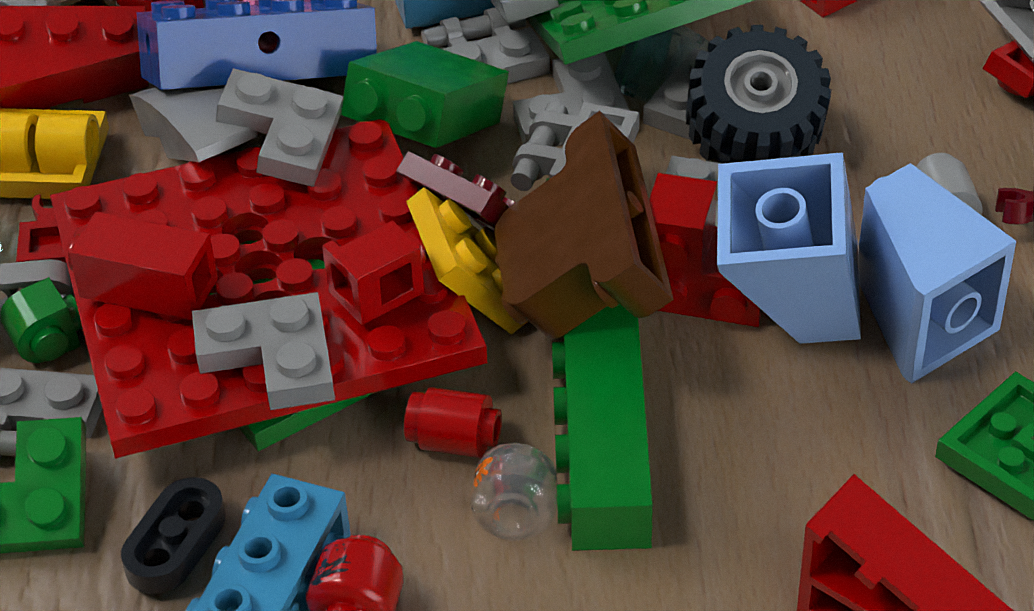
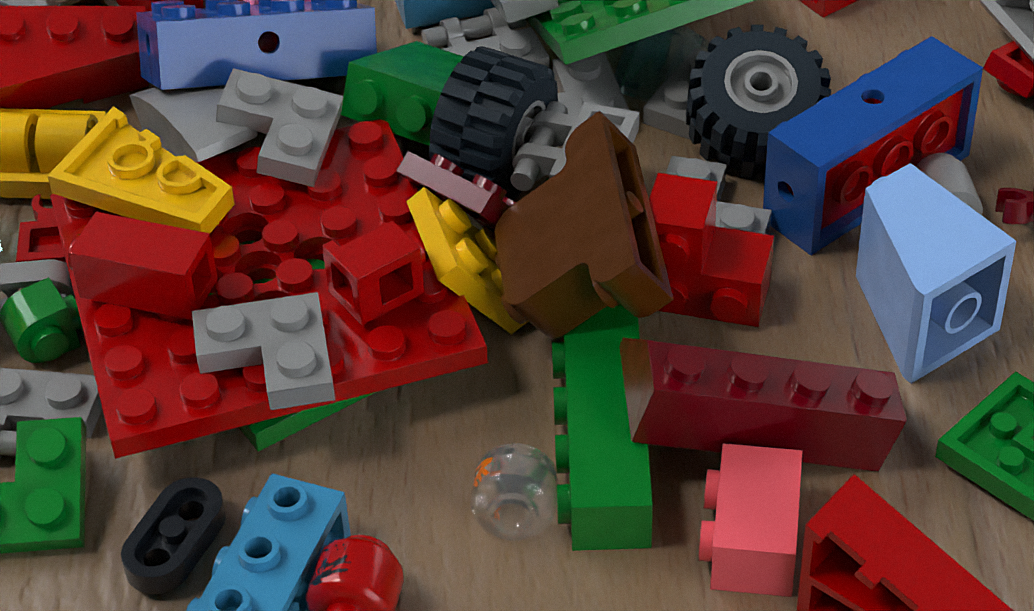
(140, 179): none -> yellow wing
(452, 422): red brick -> none
(489, 112): none -> black wheel
(738, 398): none -> dark red slope
(754, 521): none -> coral brick
(792, 243): light blue slope -> none
(863, 132): none -> blue brick

